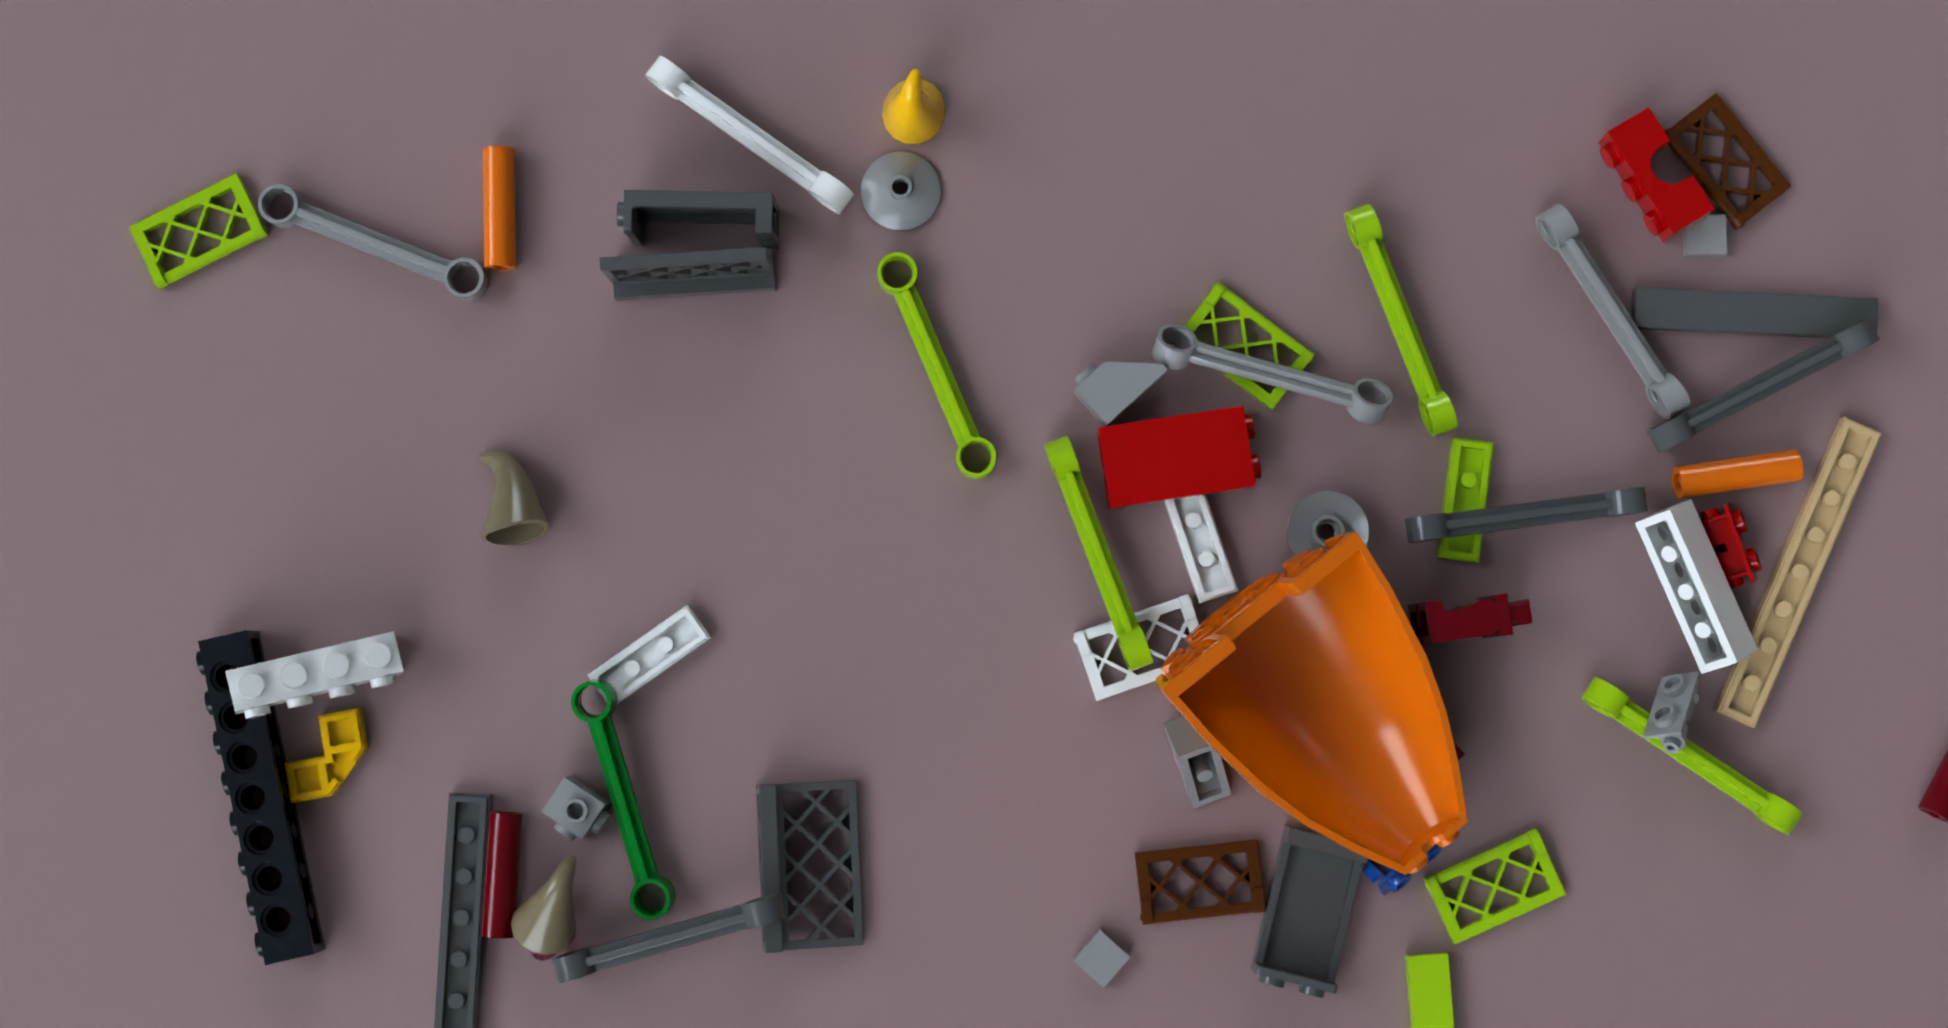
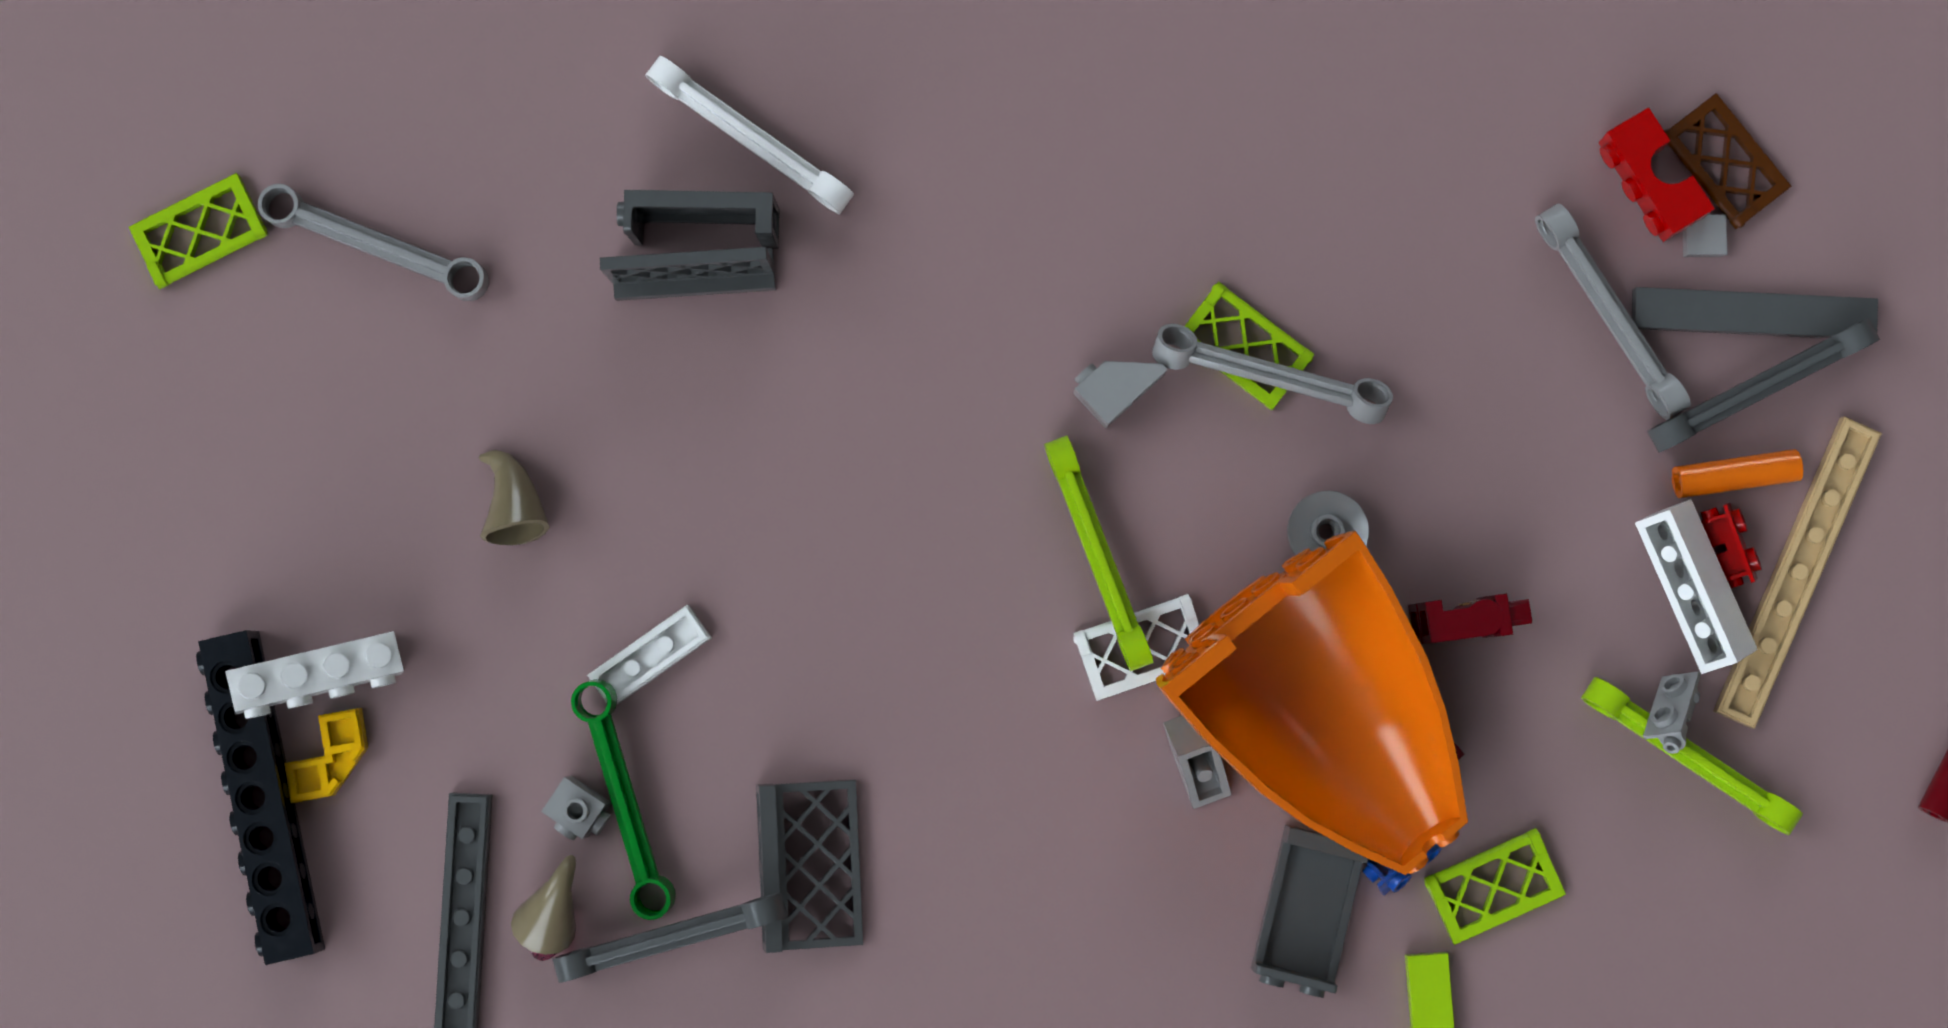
(499, 208): orange piece -> none
(501, 873): dark red piece -> none
(904, 210): light grey dish -> none
(913, 110): yellow hat -> none
(936, 364): lime piece -> none
(1101, 958): light grey tile -> none
(1177, 457): red panel -> none
(1201, 547): white tile -> none
(1216, 851): reddish brown window -> none
(1433, 402): lime piece -> none
(1465, 490): lime tile -> none
(1525, 515): dark grey piece -> none

